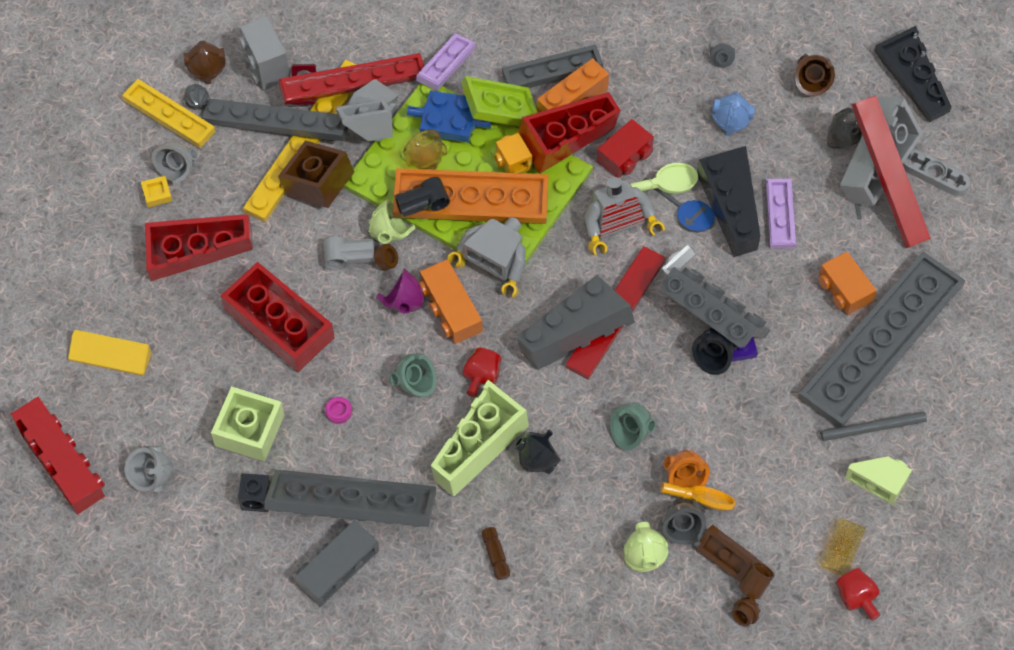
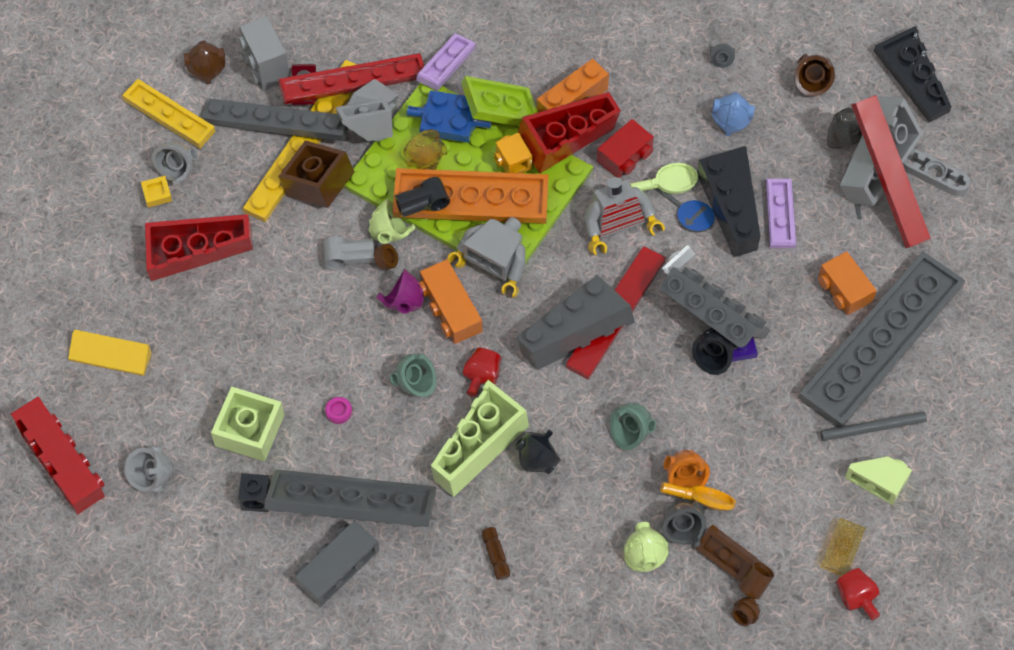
(196, 96): dark grey plate -> none
(277, 316): red brick -> none
(550, 68): dark grey plate -> none

